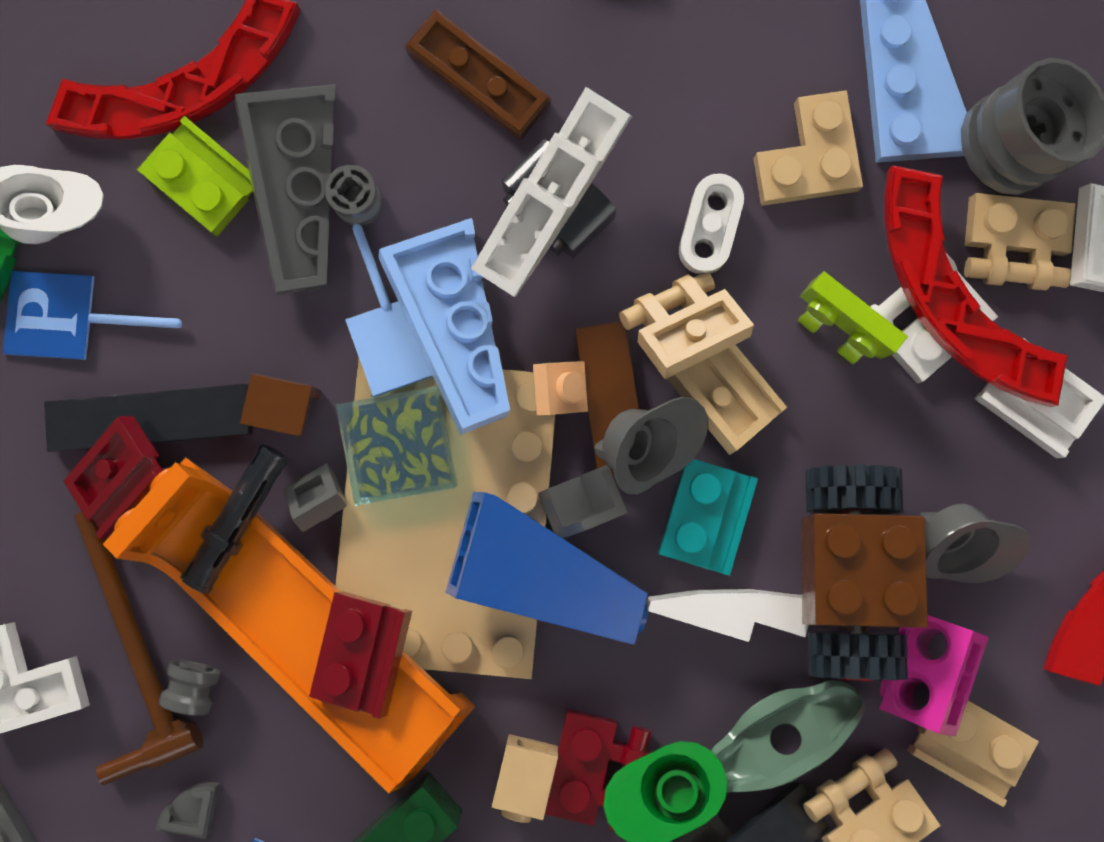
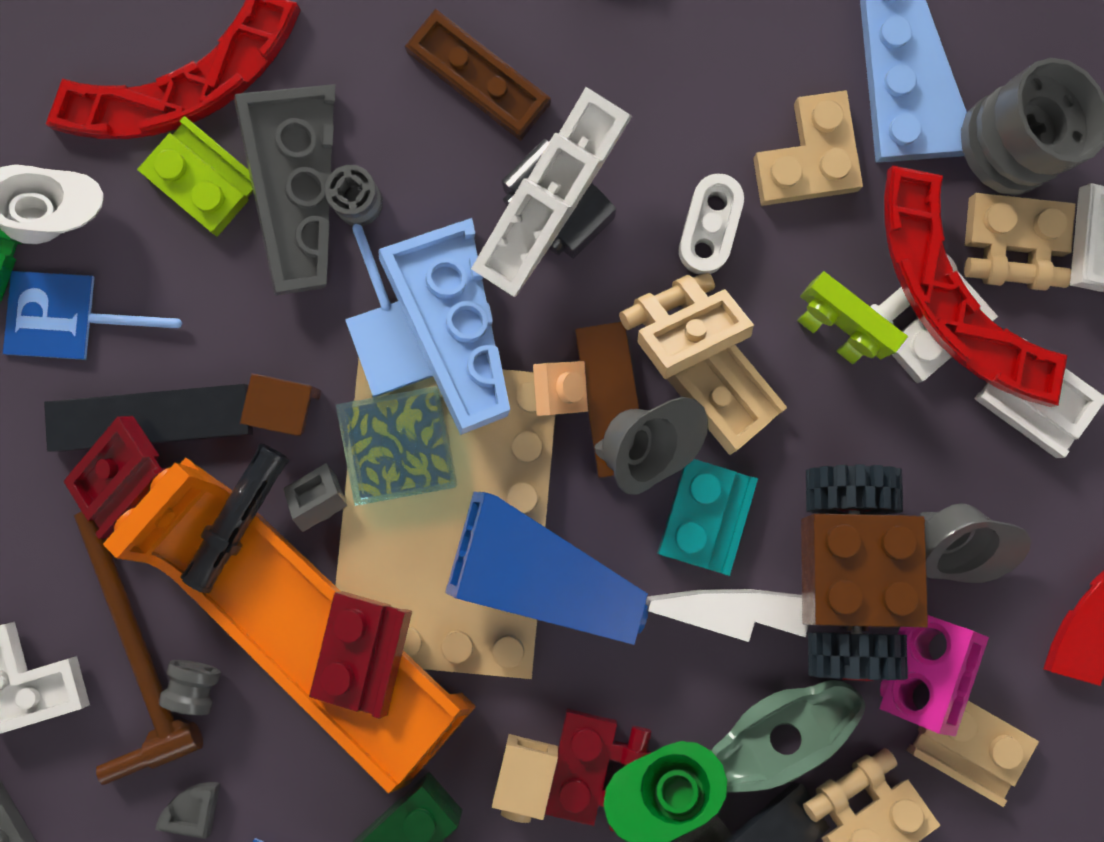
(583, 502): dark grey panel -> none

